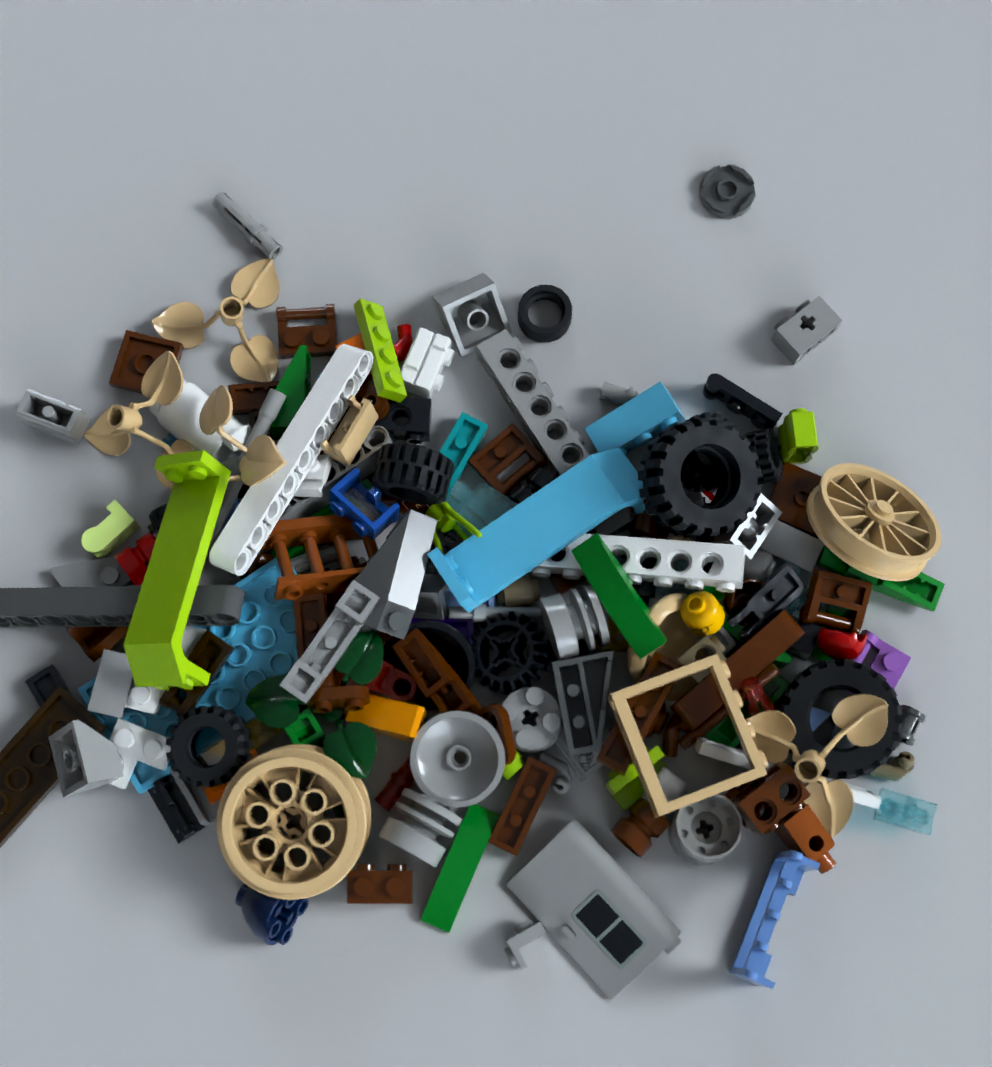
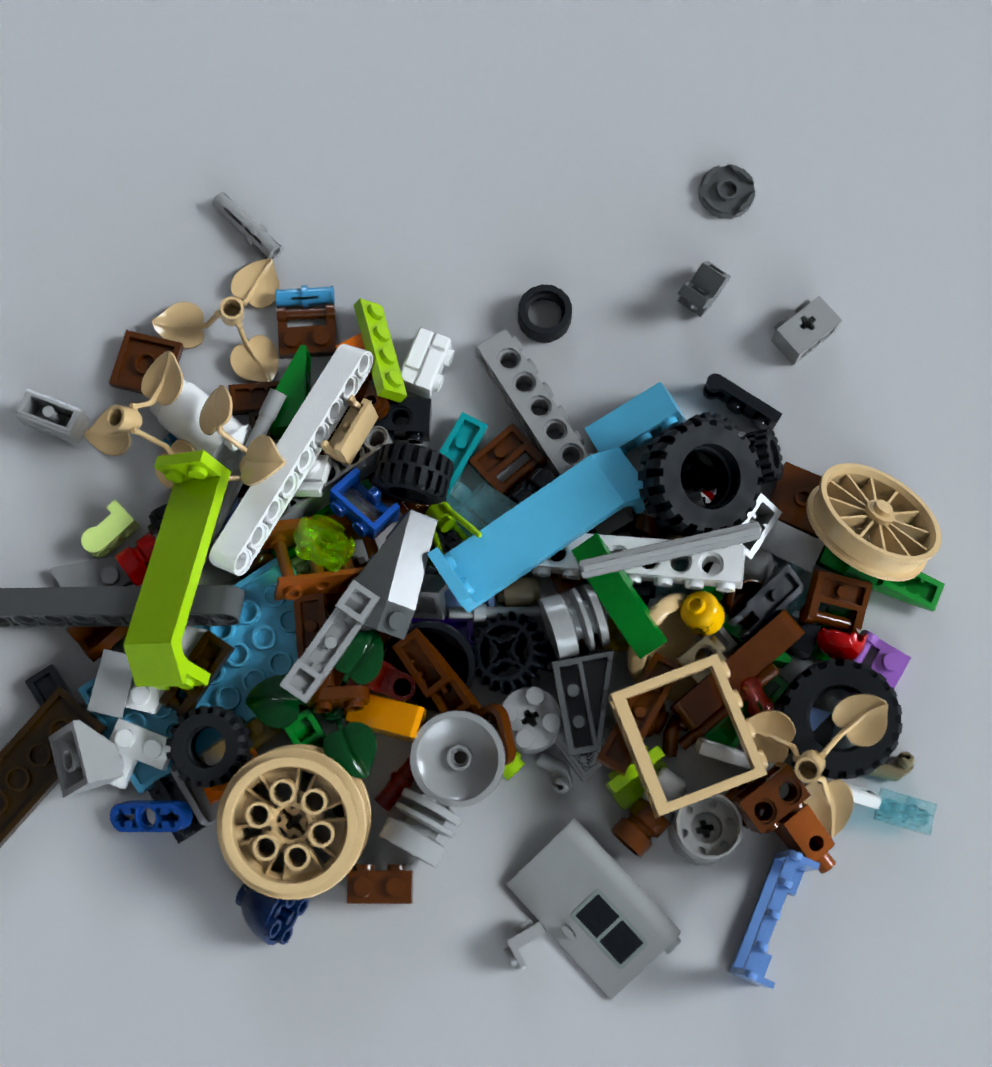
(160, 809): none -> blue beam
(318, 295): none -> dark azure pin
(329, 554): none -> clear neon green plate
(404, 341): red arm -> none
(459, 867): green slope -> none
(471, 312): light grey slope -> none
(522, 806): reddish brown plate -> none
(616, 394): light grey pin -> none
(670, 549): none -> light grey axle
(703, 288): none -> dark grey brick
(798, 436): lime brick -> none
(910, 719): dark grey bush -> none

